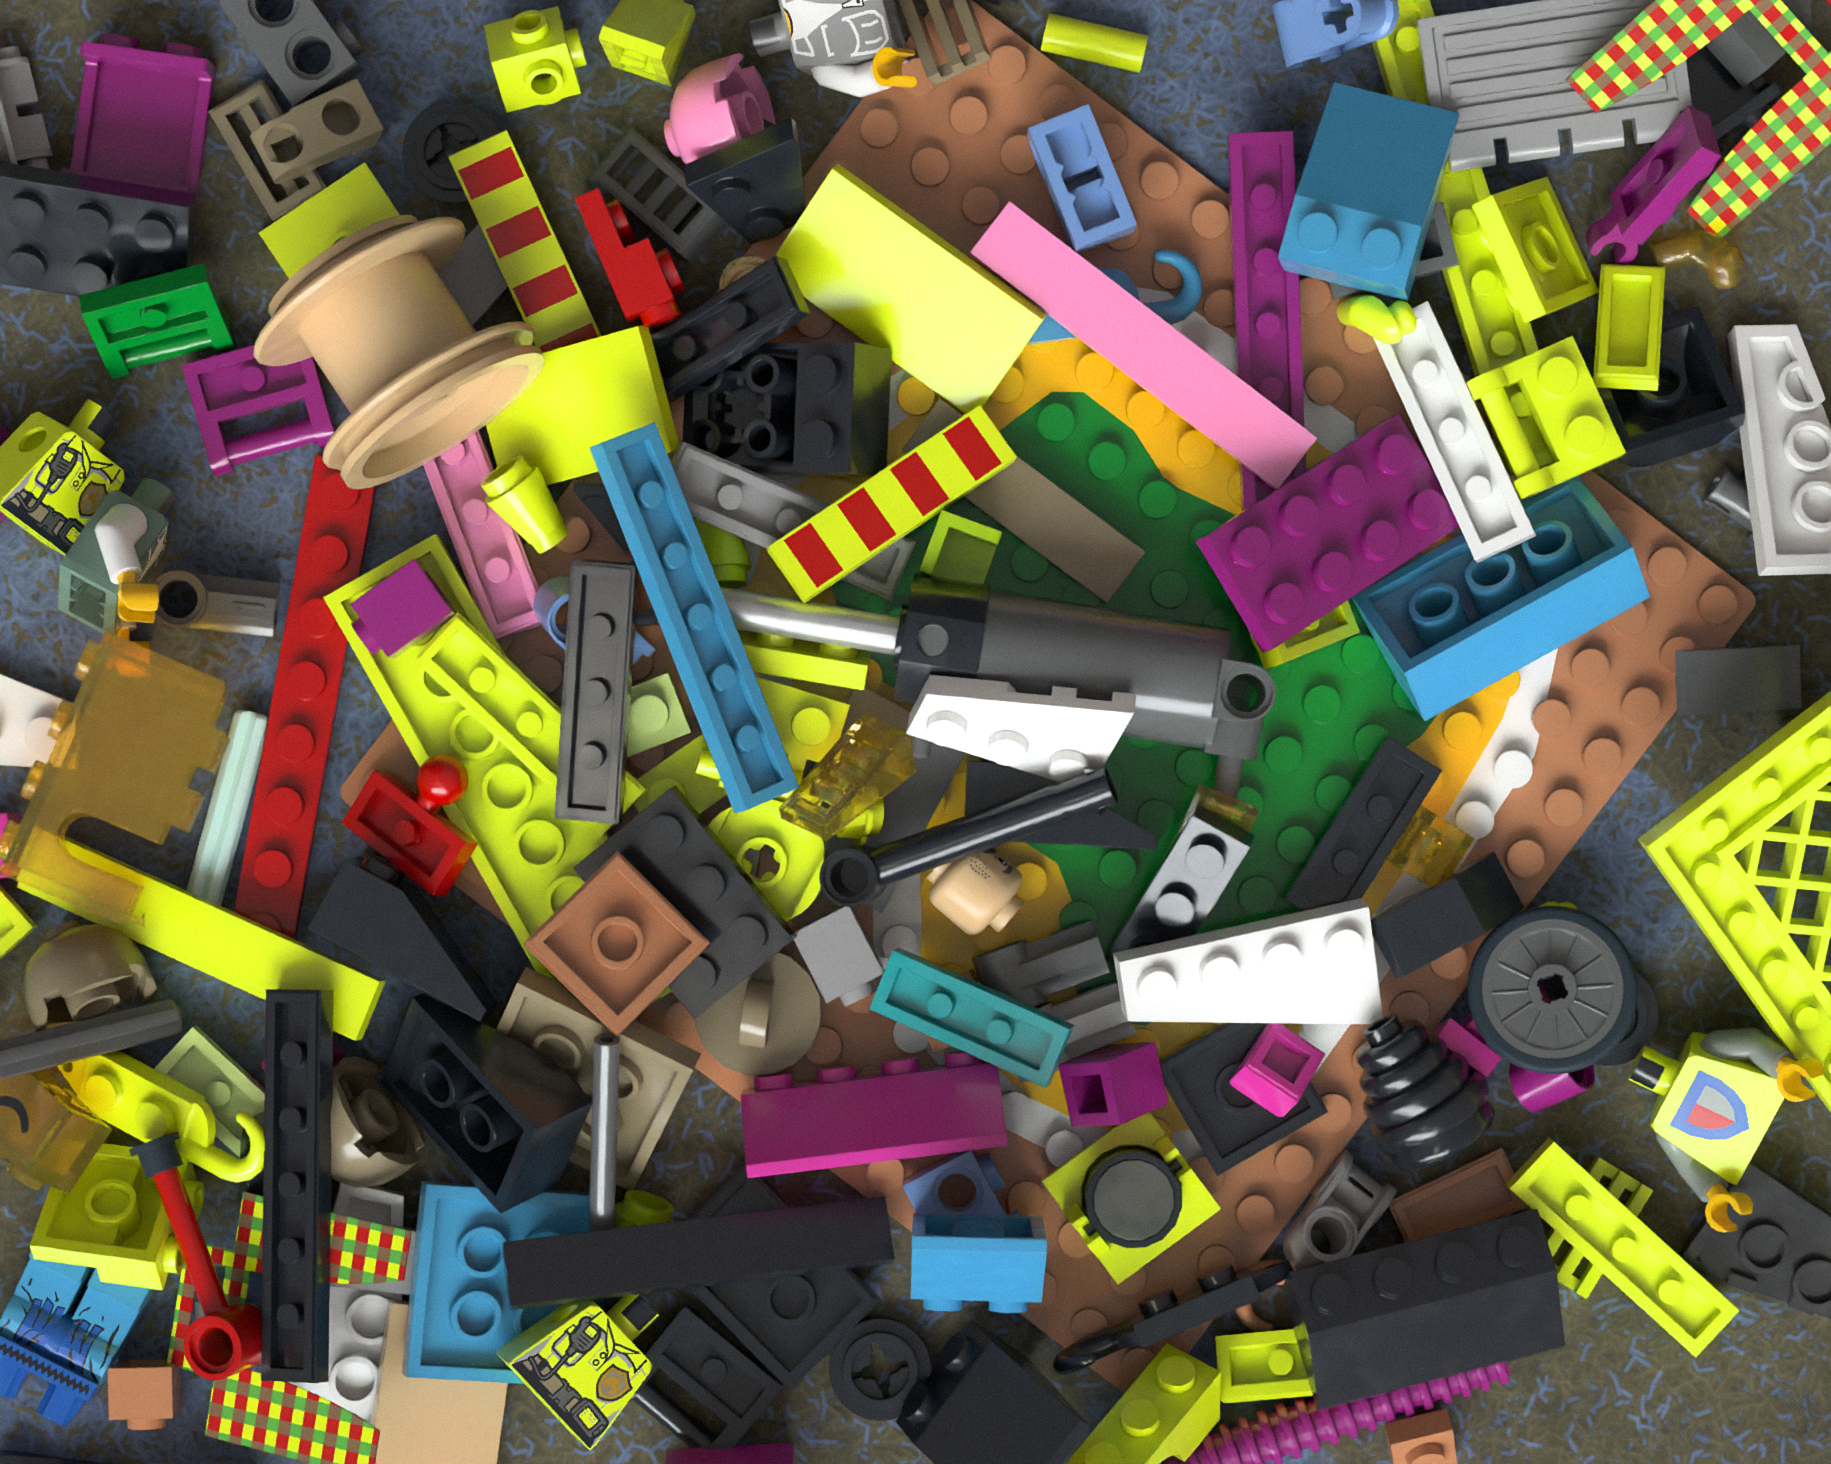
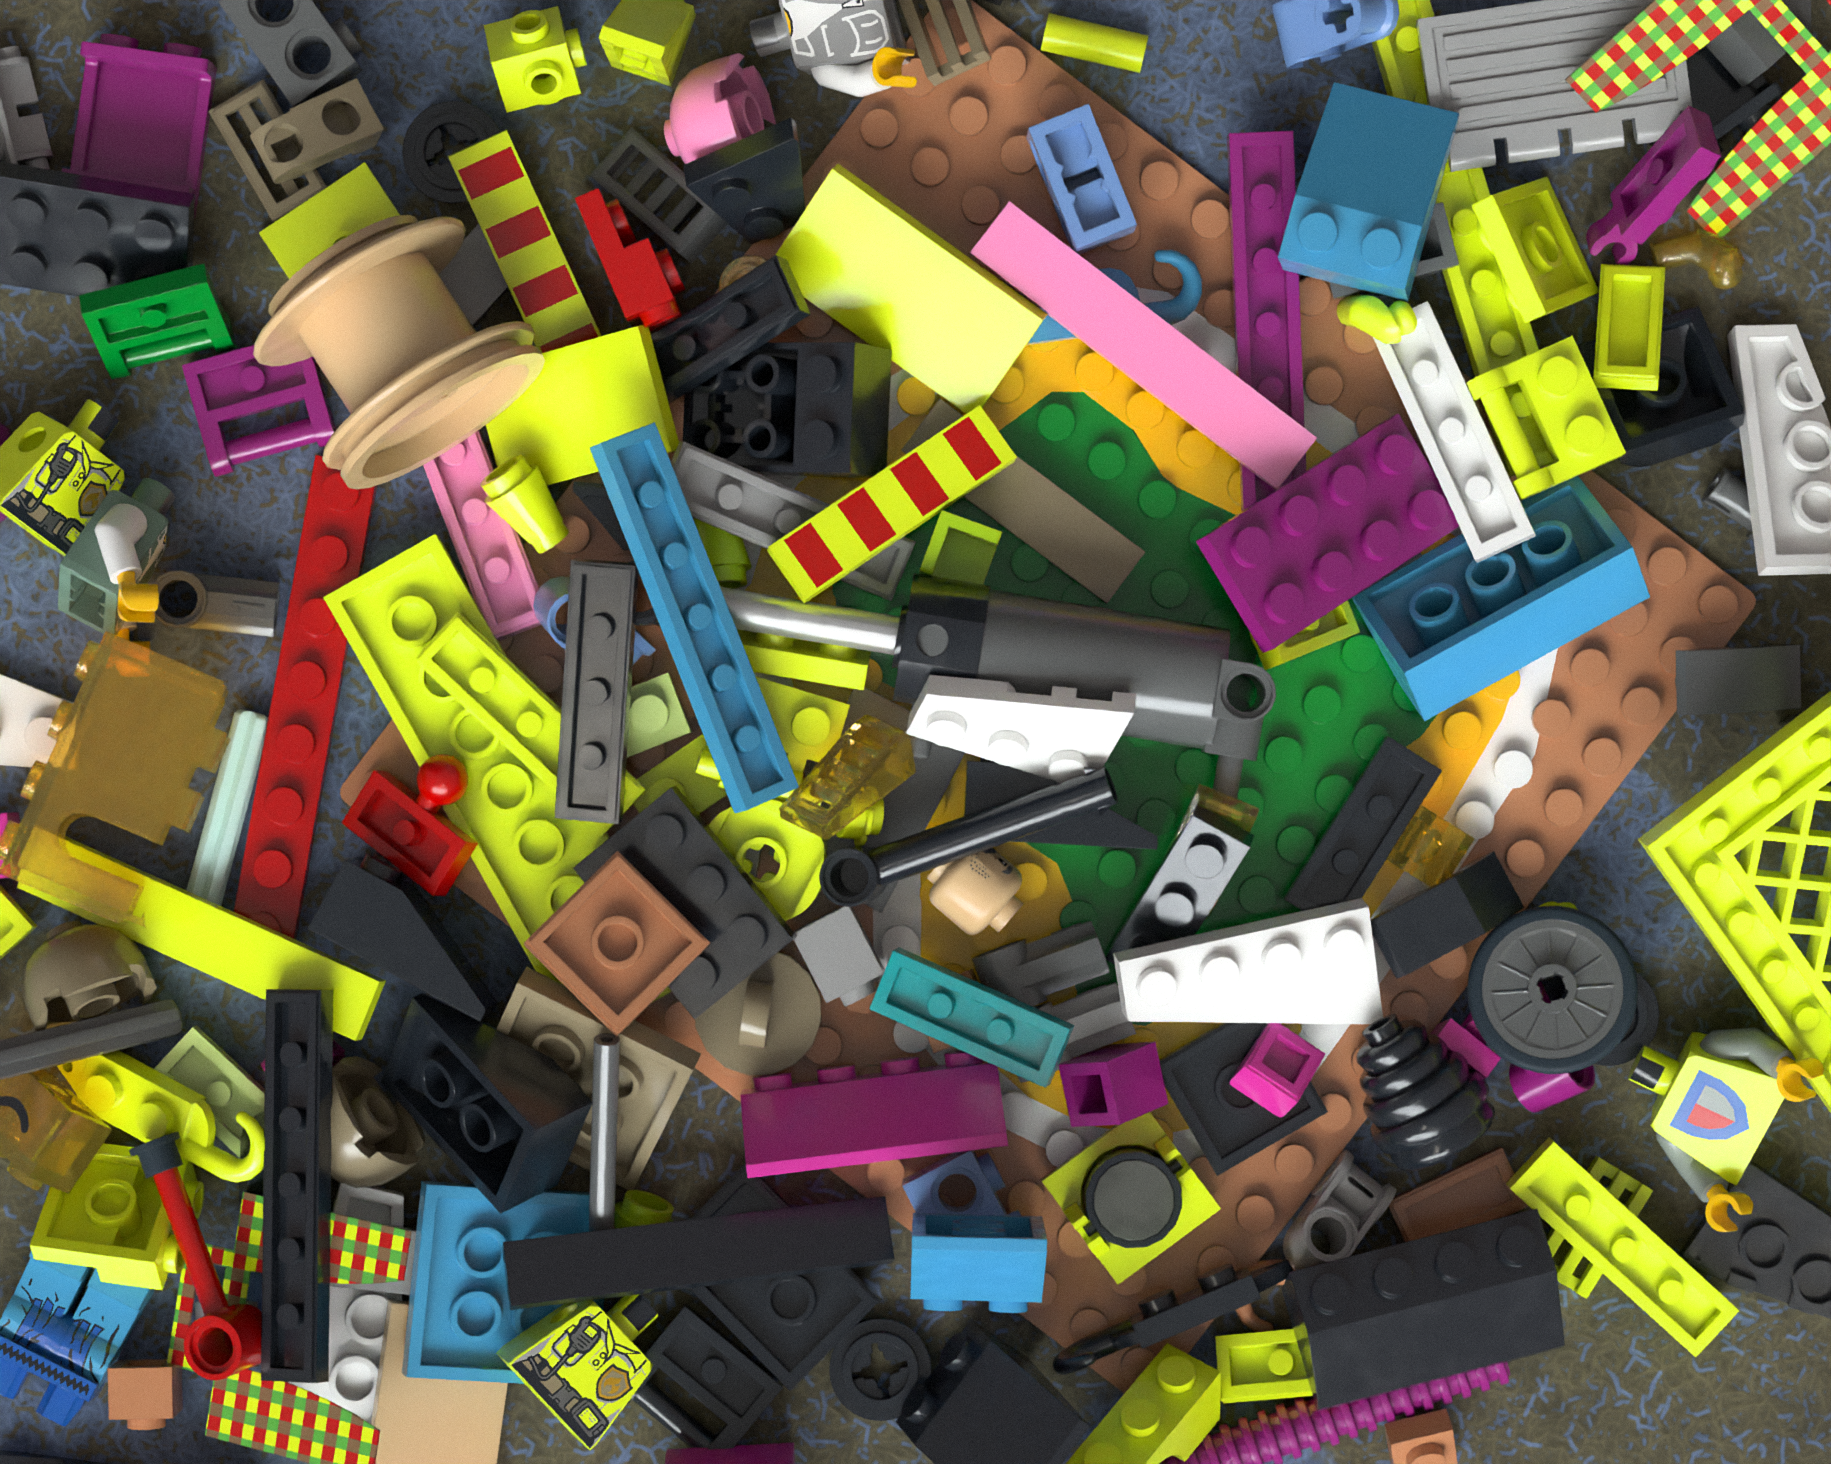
(401, 610): magenta brick -> none

